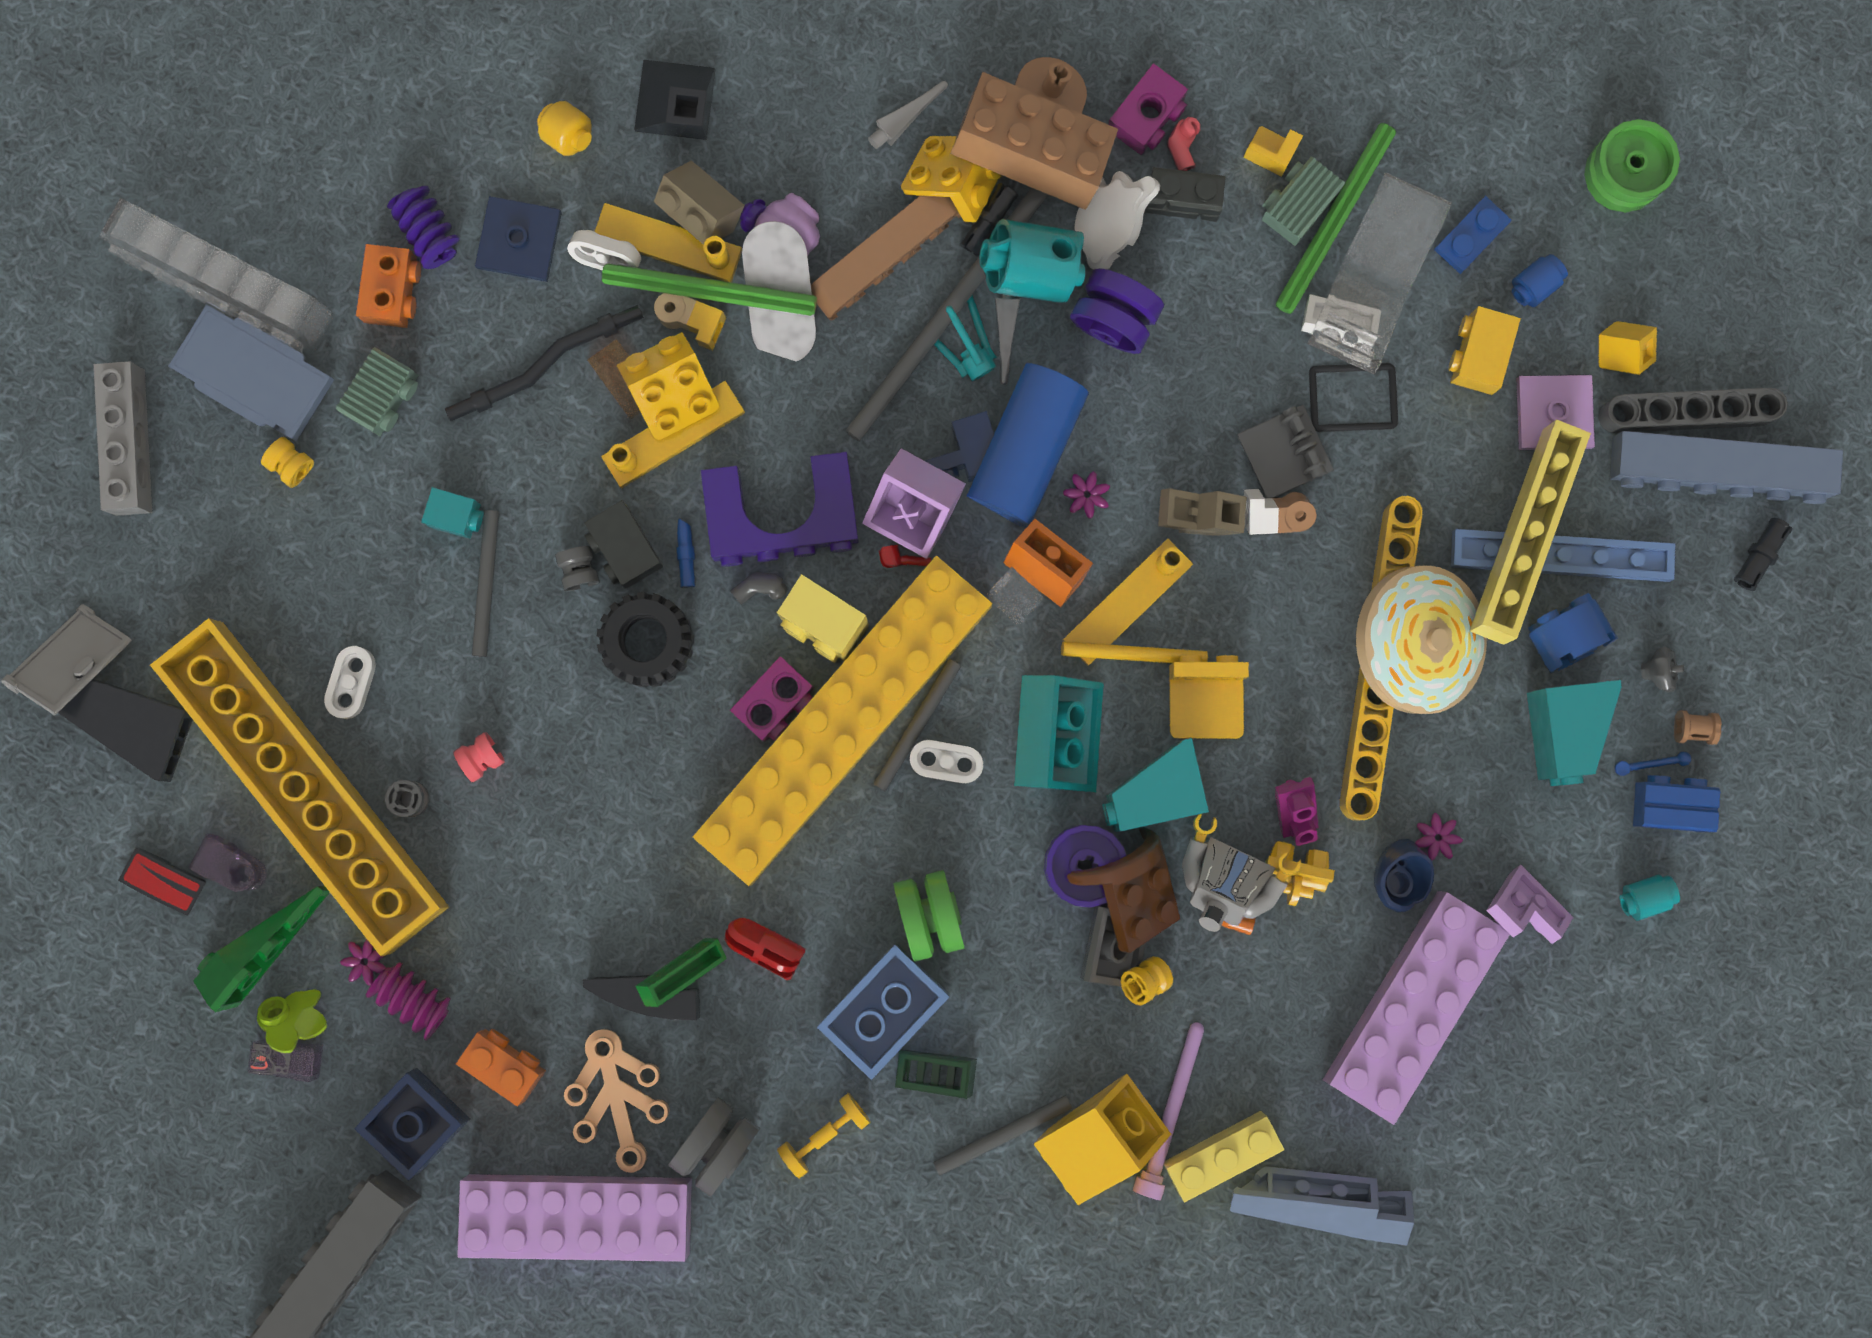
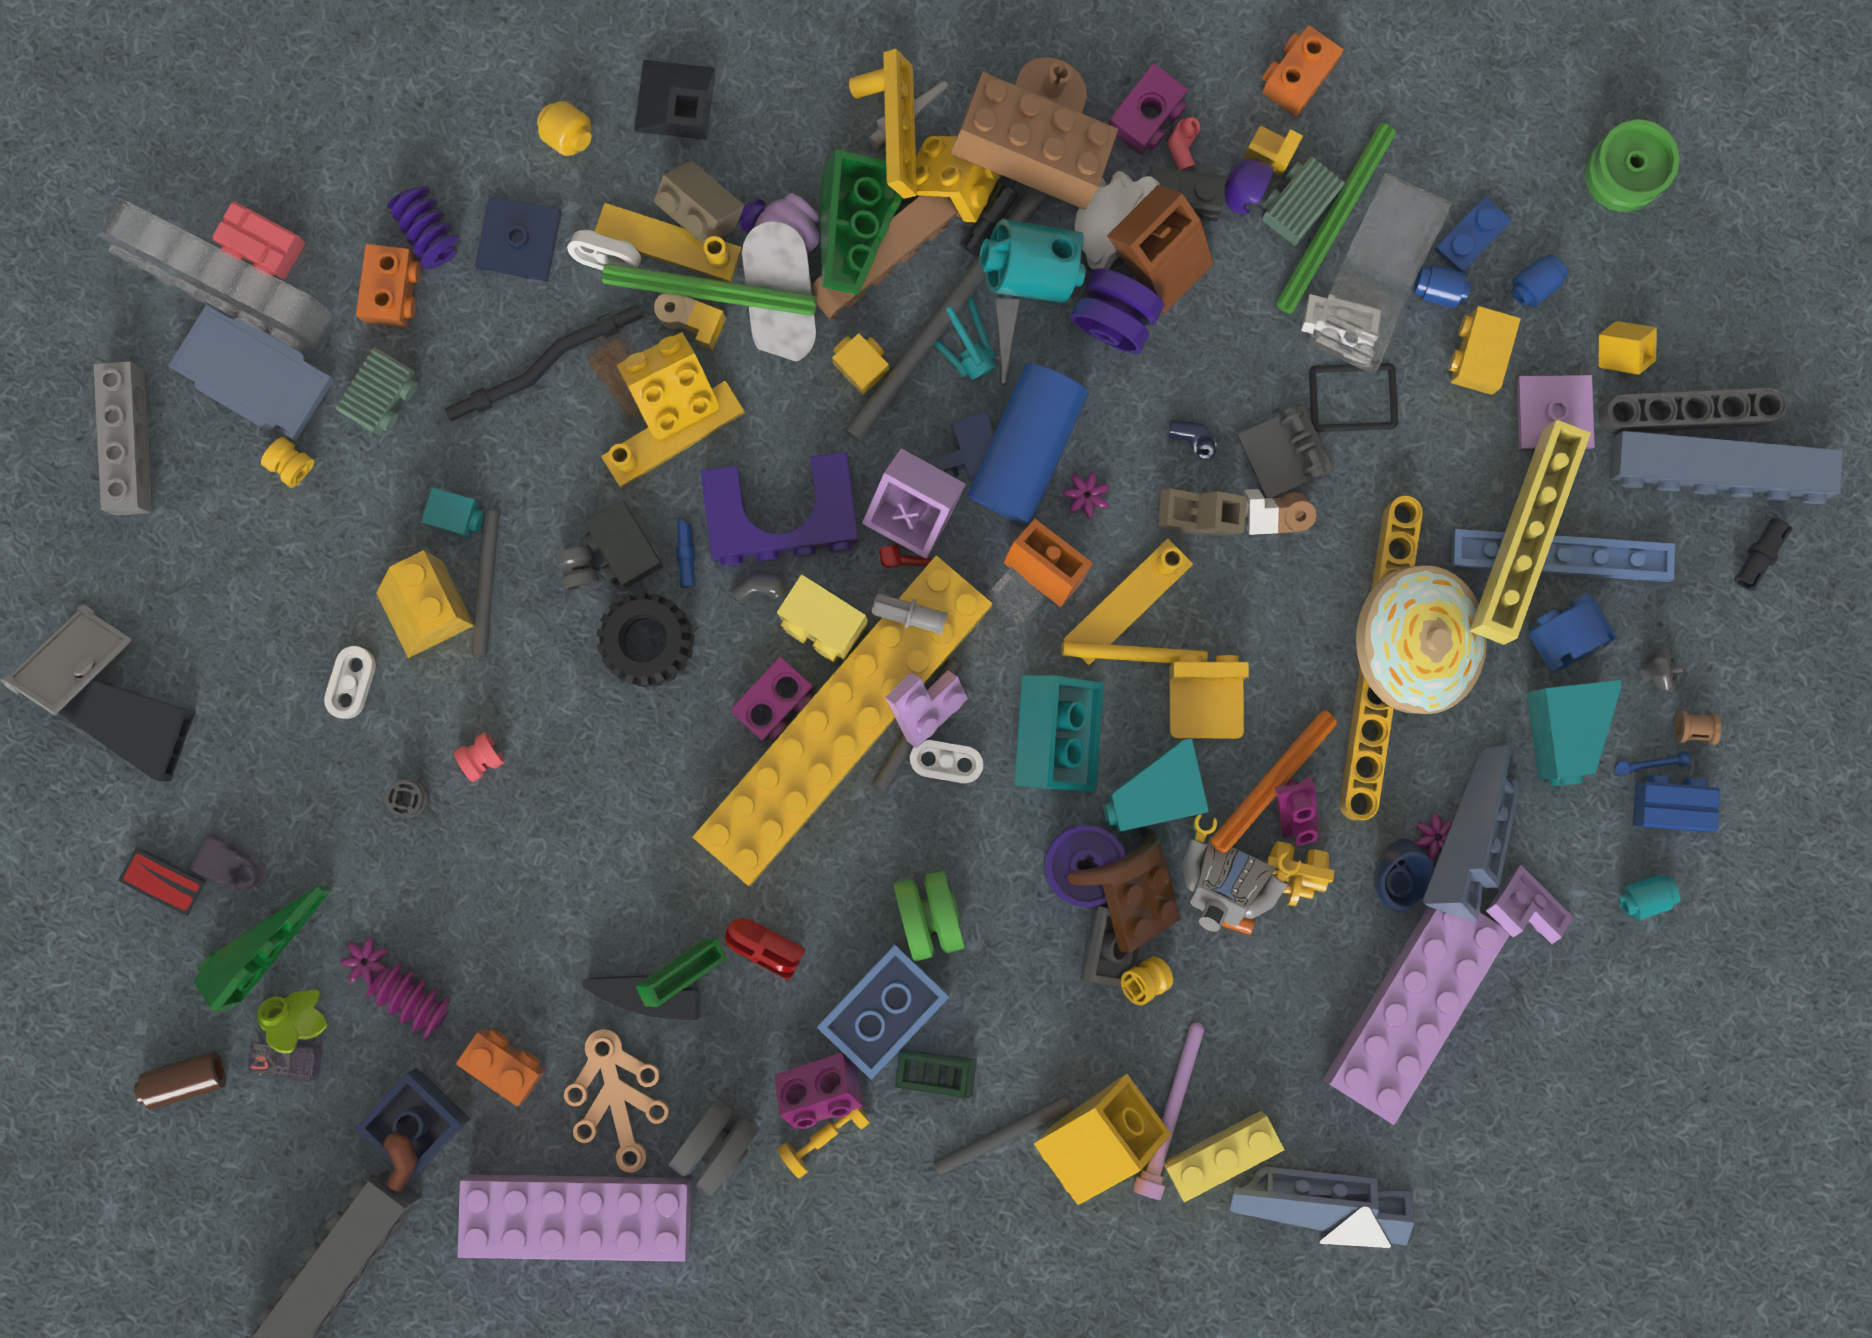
(180, 1080): none -> reddish brown brick
(258, 240): none -> coral brick
(299, 786): yellow brick -> none
(403, 1158): none -> copper arm
(422, 603): none -> yellow slope
(817, 1083): none -> magenta brick
(853, 218): none -> green wedge
(860, 362): none -> yellow brick
(898, 89): none -> yellow piece
(909, 613): none -> light grey axle
(923, 710): none -> lavender plate
(1163, 244): none -> dark orange slope
(1196, 435): none -> dark blue arm
(1246, 184): none -> dark purple hair
(1277, 776): none -> orange axle
(1302, 70): none -> orange brick
(1358, 1230): none -> white sticker
(1442, 286): none -> blue brick
(1477, 838): none -> sand blue wedge

